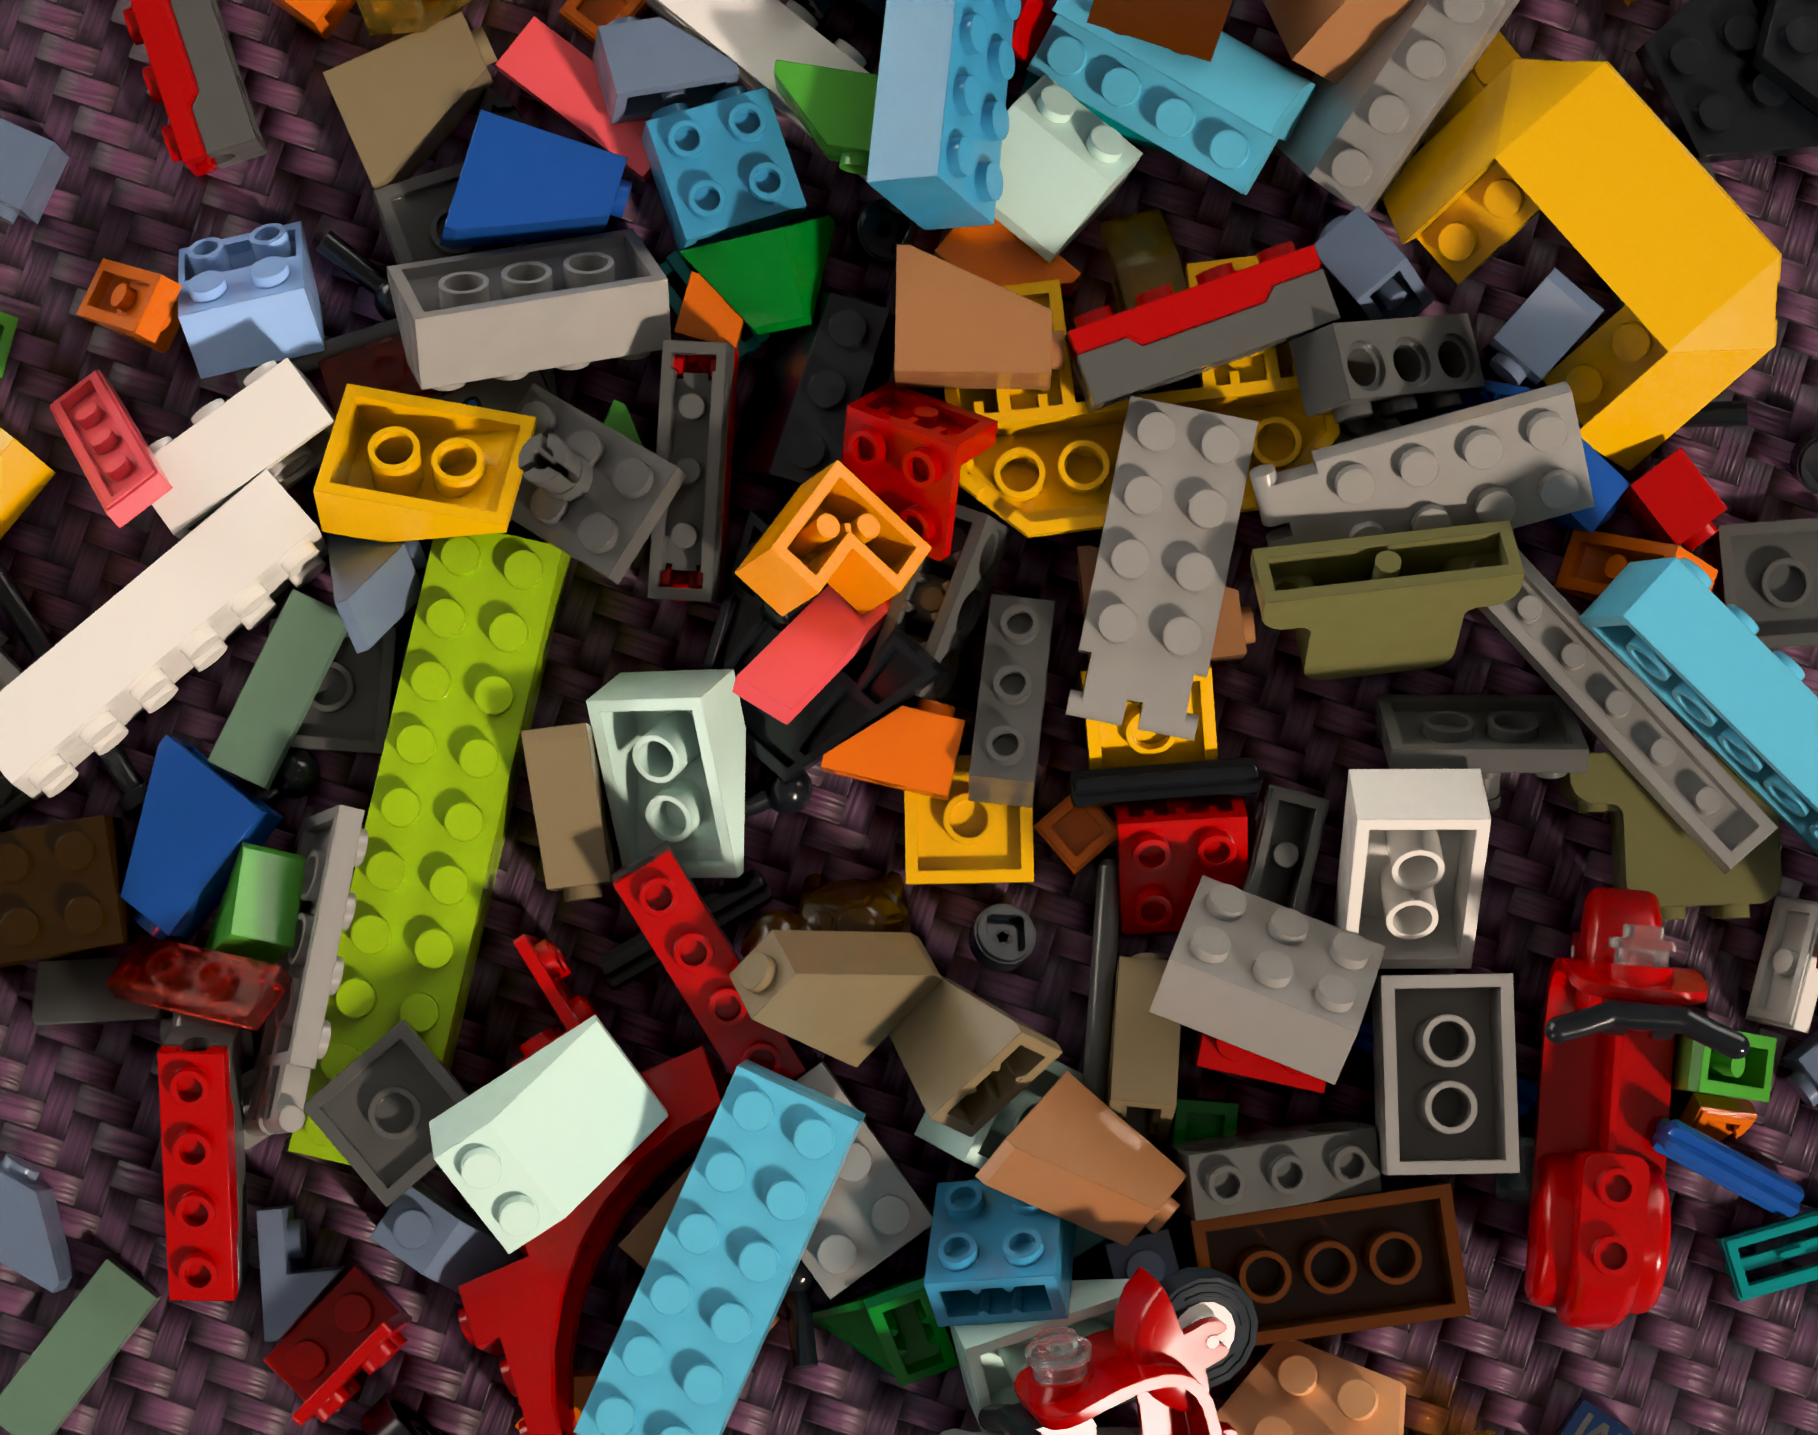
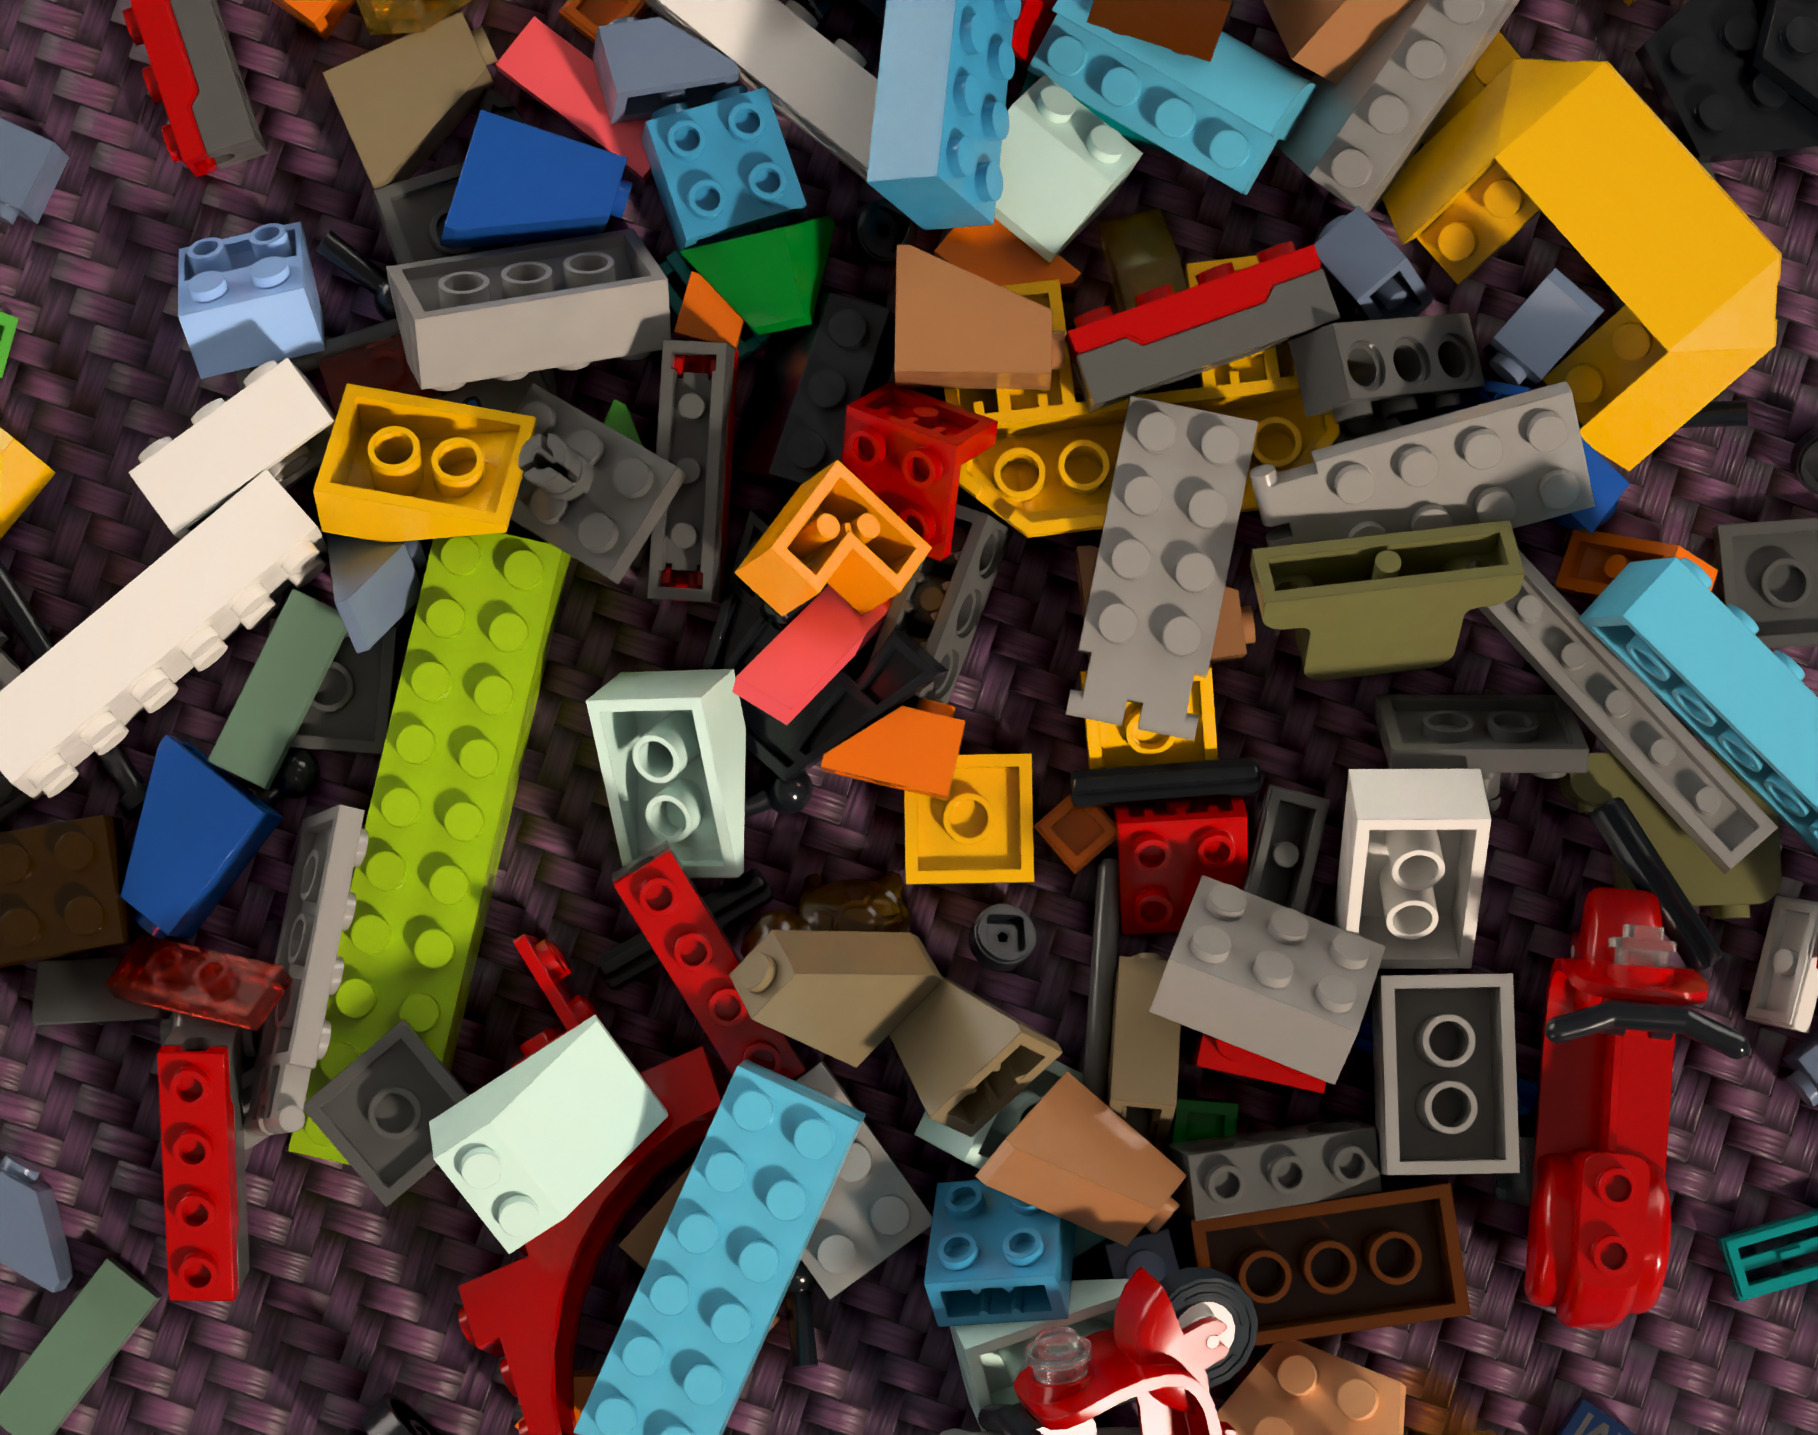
(109, 448): coral tile -> none
(133, 304): orange slope -> none
(259, 905): bright green slope -> none
(285, 1289): sand blue slope -> none
(342, 1335): red bracket -> none
(439, 1238): sand blue slope -> none
(569, 809): dark tan slope -> none
(833, 108): bright green slope -> none
(893, 1329): green slope -> none
(1011, 701): dark grey brick -> none
(1651, 874): none -> black axle
(1675, 503): red brick -> none
(1710, 1072): bright green slope -> none
(1719, 1115): orange tile -> none
(1727, 1167): blue axle -> none

